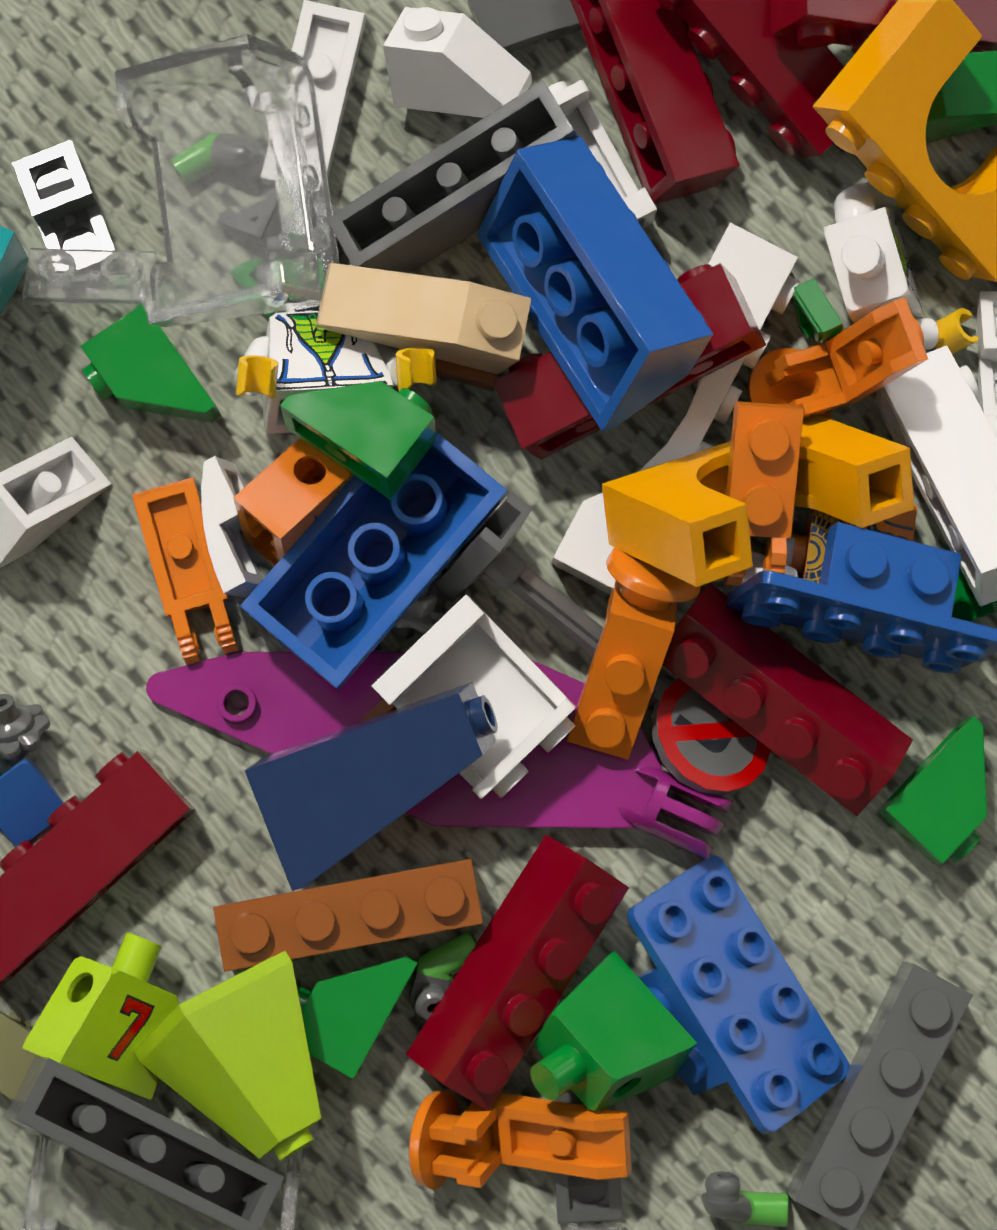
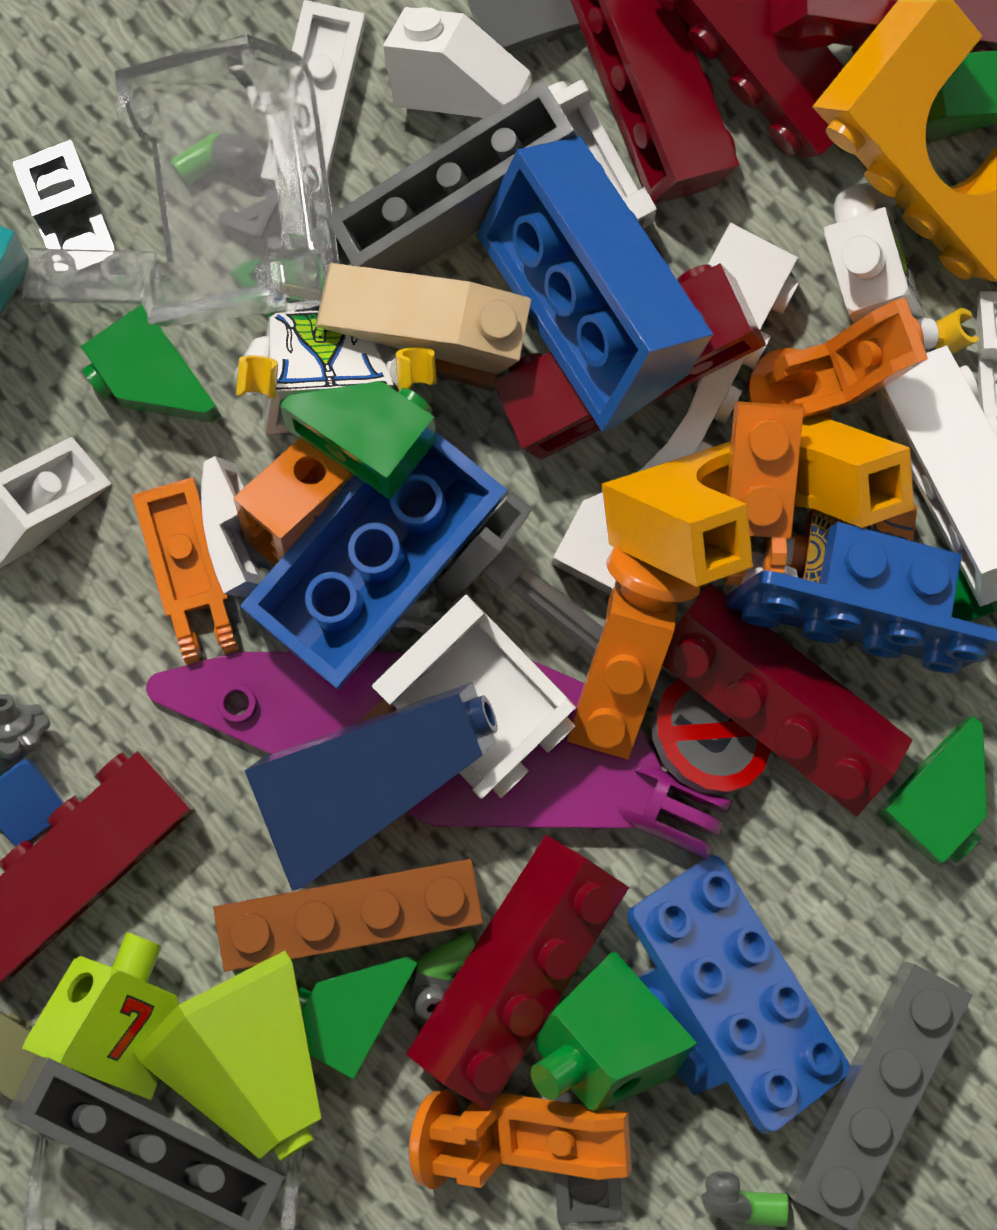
(815, 313): green tile -> none

